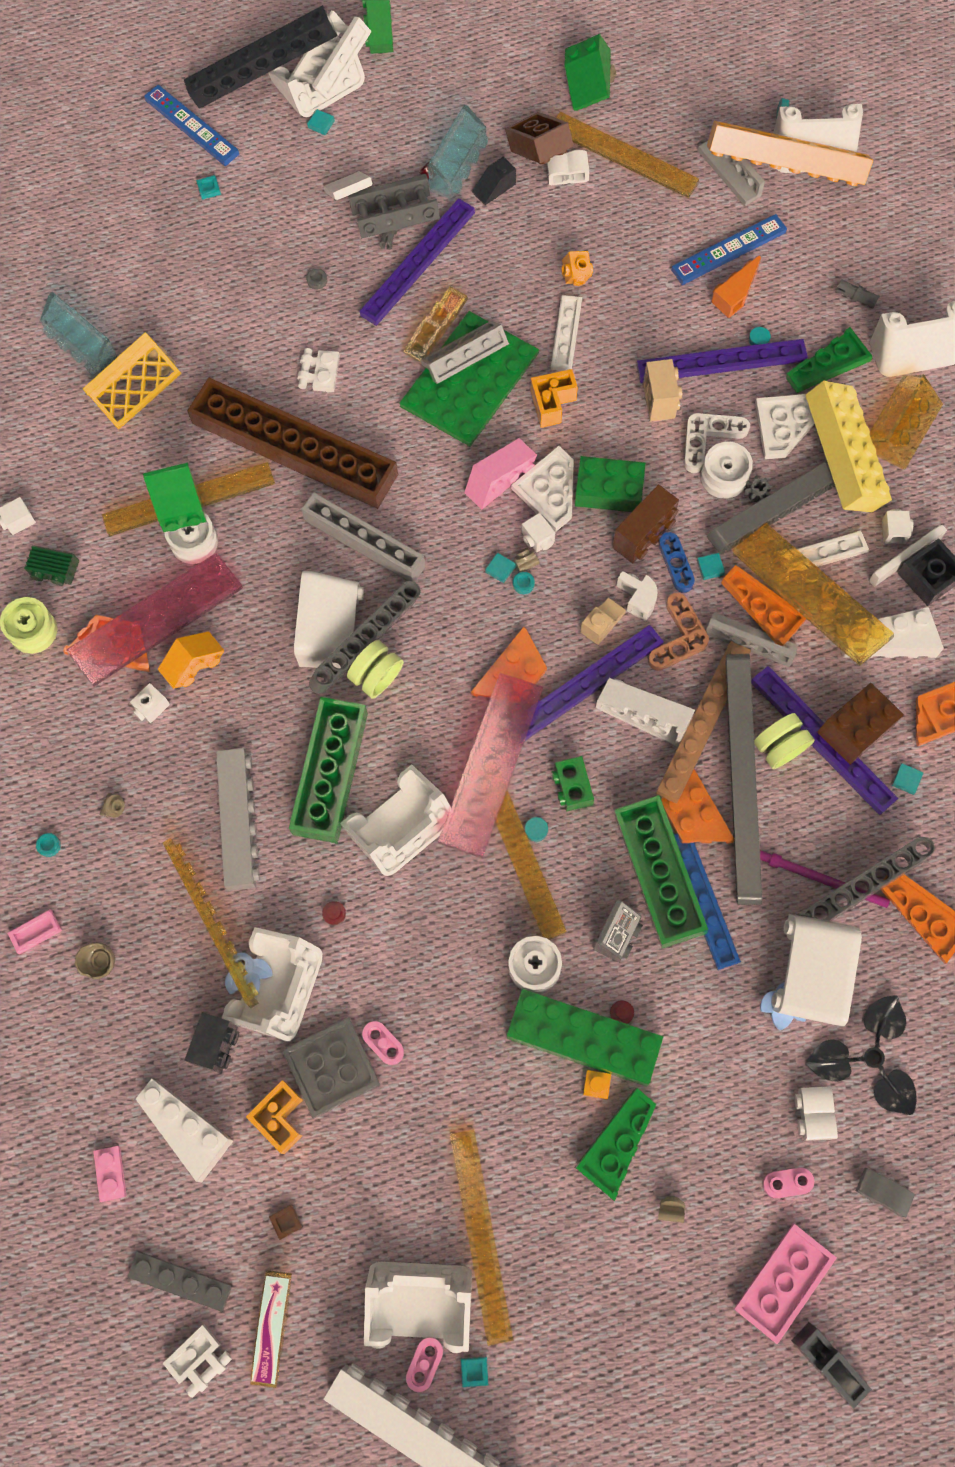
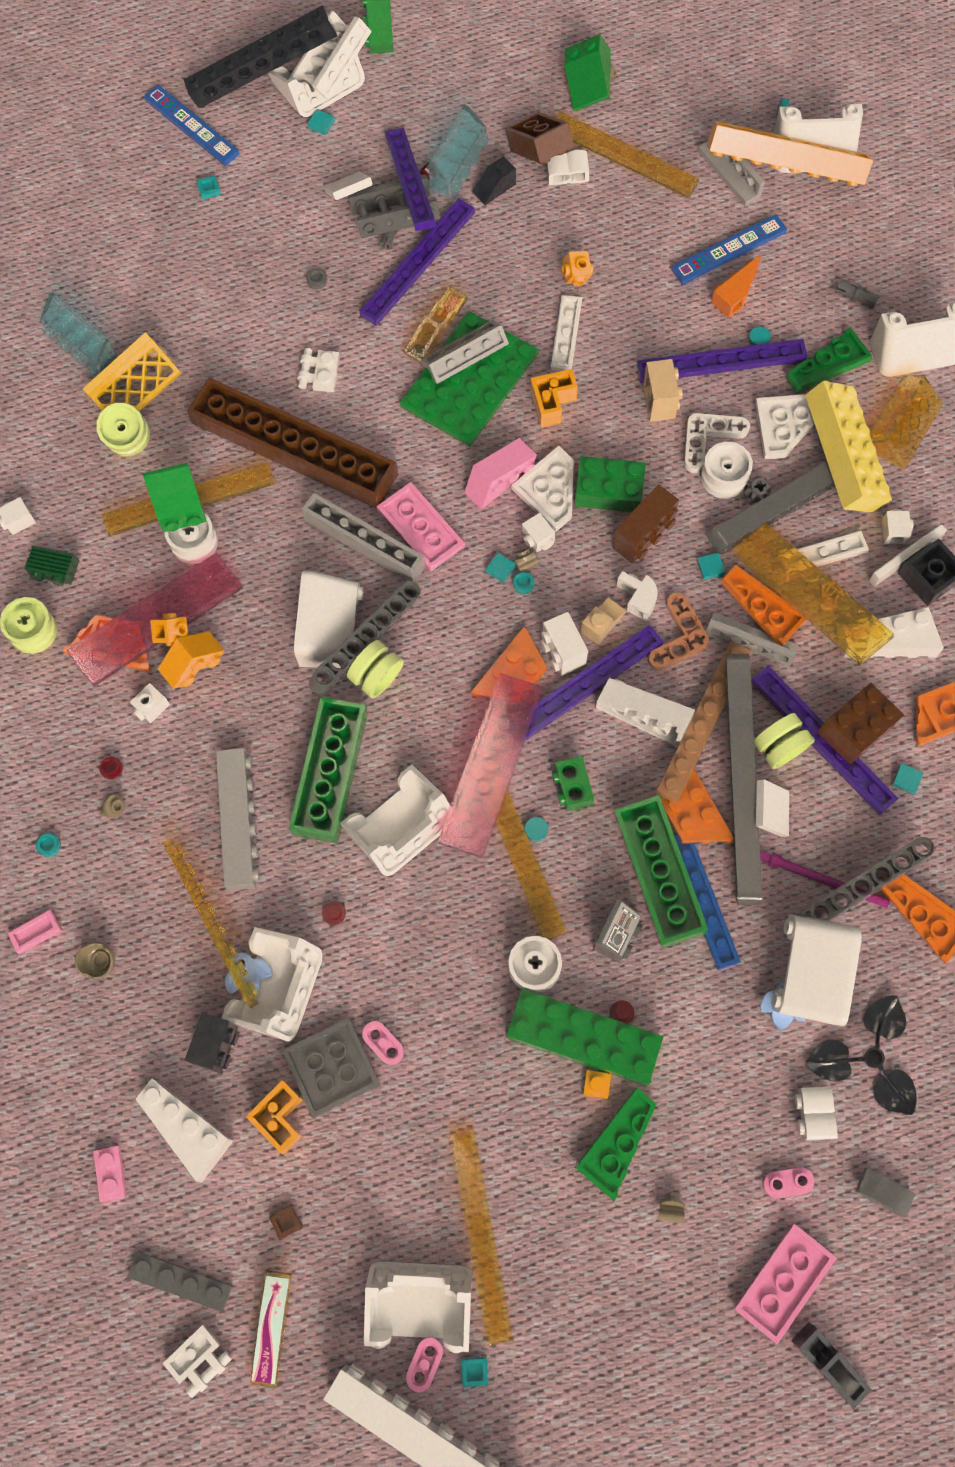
(111, 429): none -> yellowish green wheel
(111, 768): none -> dark red plate
(168, 628): none -> light orange brick
(410, 179): none -> dark purple plate
(420, 526): none -> bright pink plate
(564, 644): none -> white brick
(678, 552): blue beam -> none
(772, 808): none -> white tile

